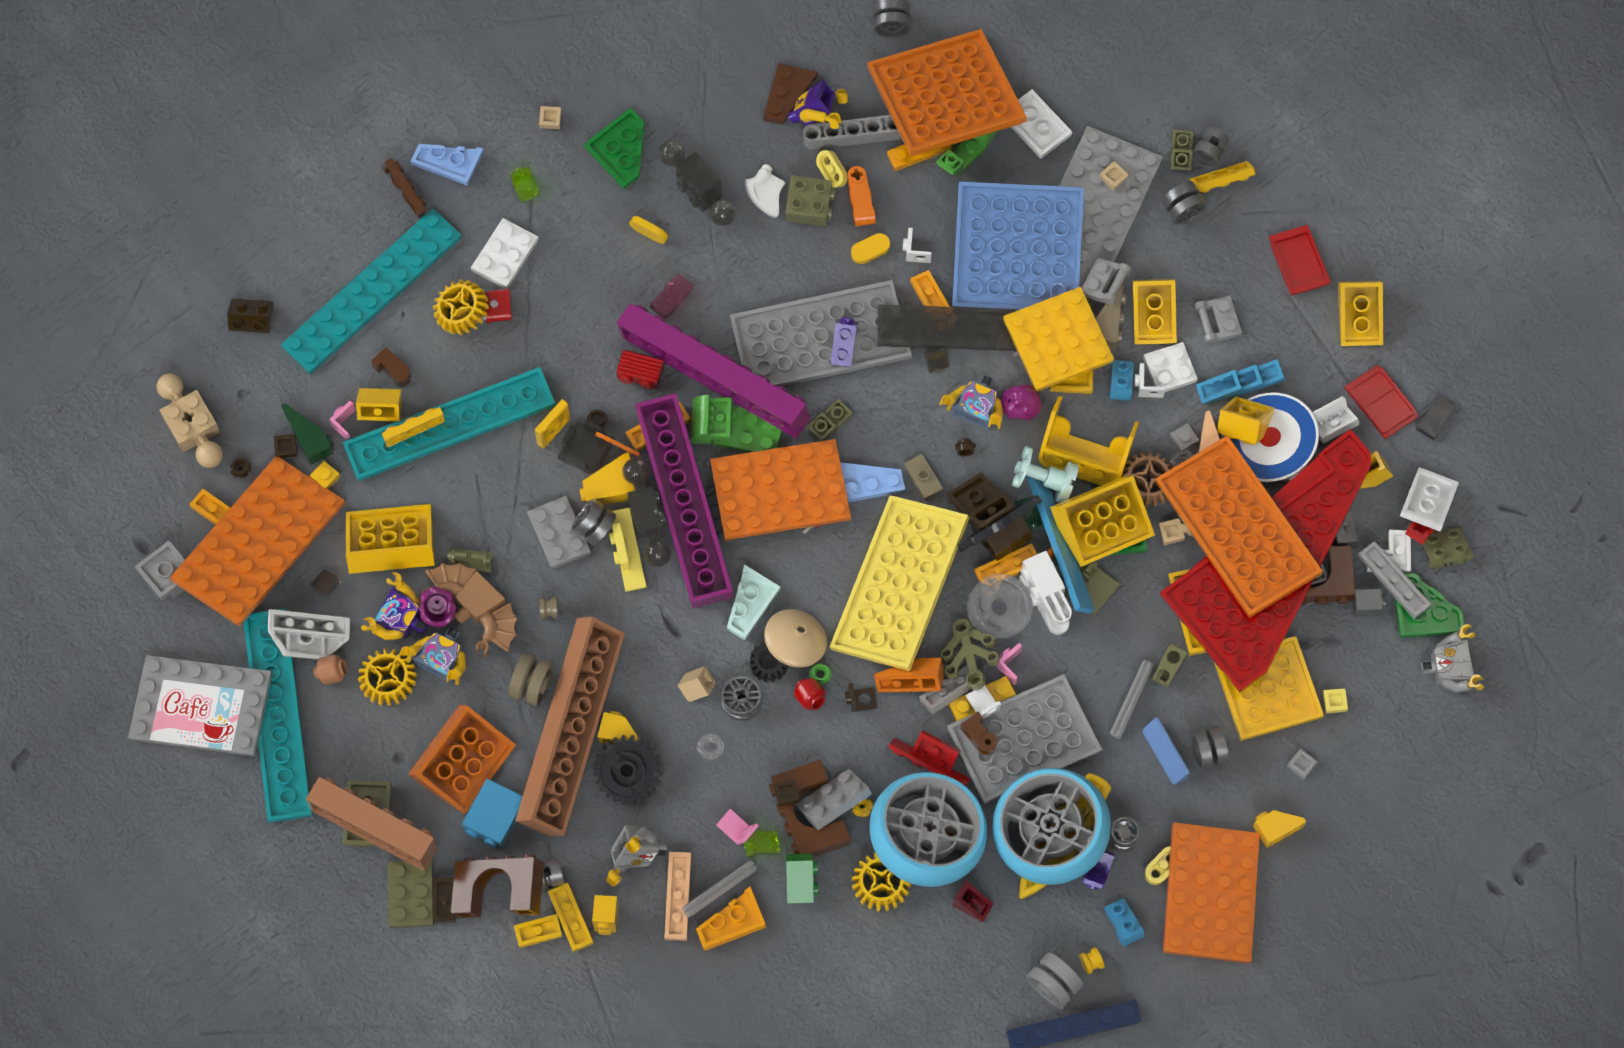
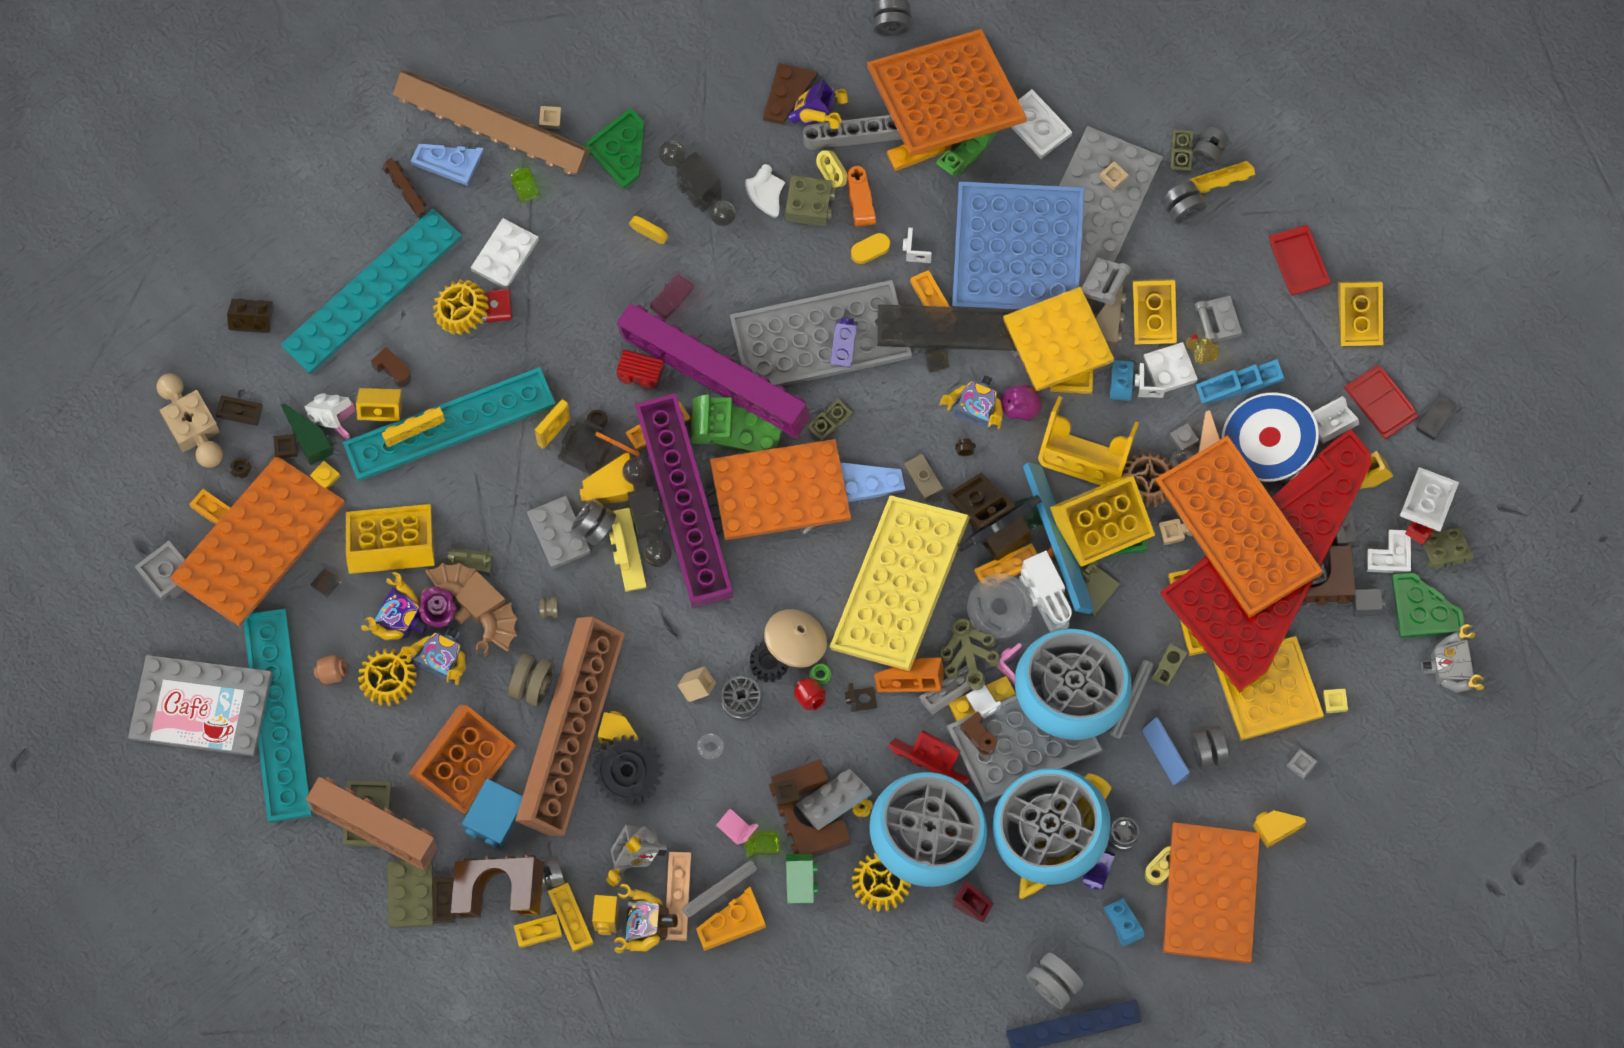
(239, 410): none -> dark brown plate
(307, 634): white wedge -> none
(324, 409): none -> white bracket
(491, 122): none -> medium nougat brick
(646, 921): none -> torso
(751, 602): light aqua wing -> none
(1052, 477): light aqua piece -> none
(1081, 650): none -> light grey wheel
(1091, 960): yellow wheel -> none
(1203, 349): none -> clear yellow animal
(1244, 420): yellow slope -> none
(1394, 580): light grey tile -> none

